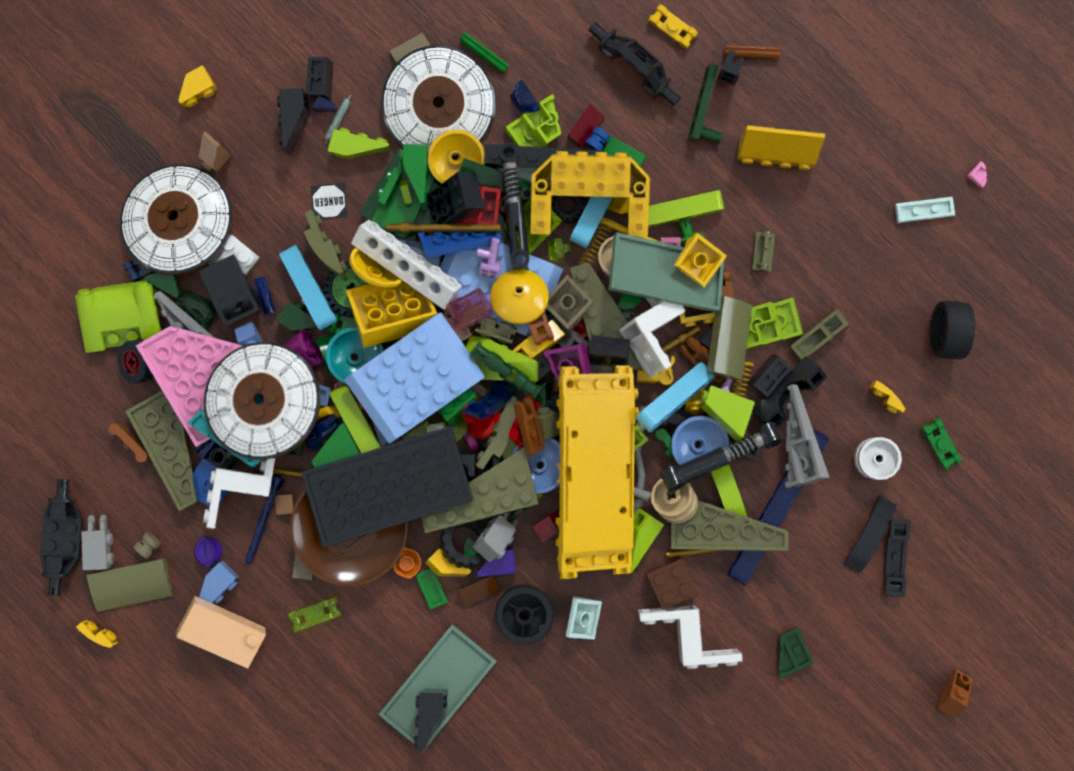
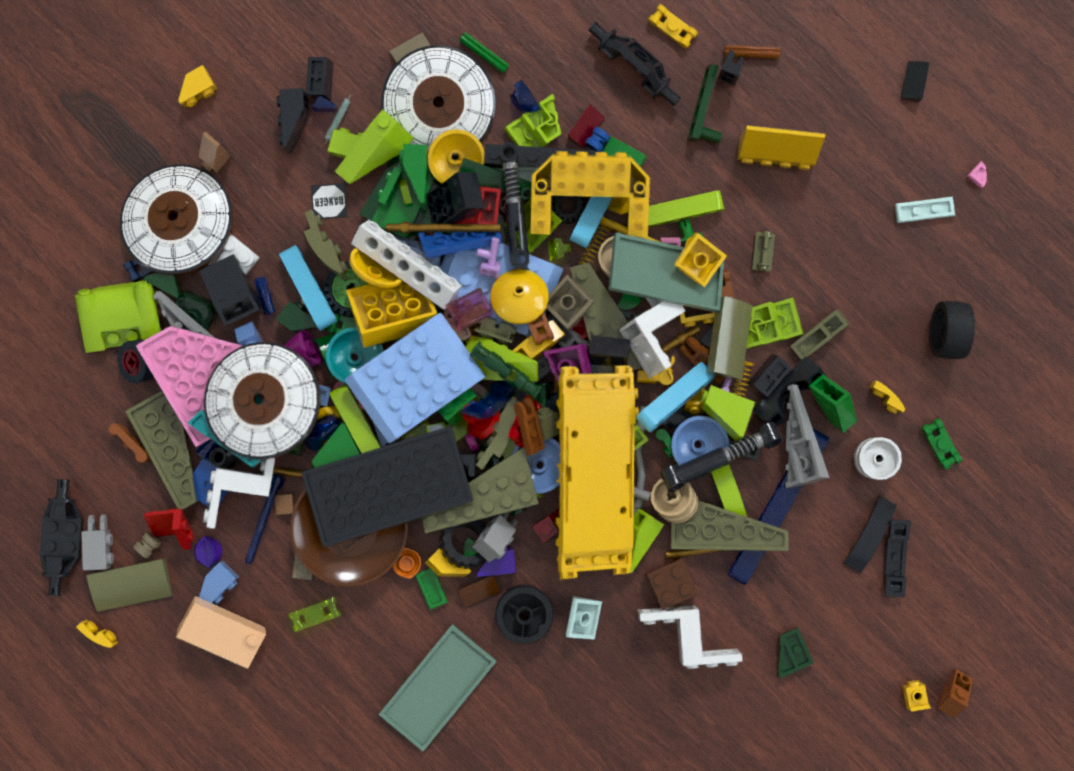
(171, 523): none -> red bracket
(374, 148): none -> lime wedge
(432, 707): black slope -> none
(834, 402): none -> green slope
(910, 690): none -> yellow brick
(915, 80): none -> black slope

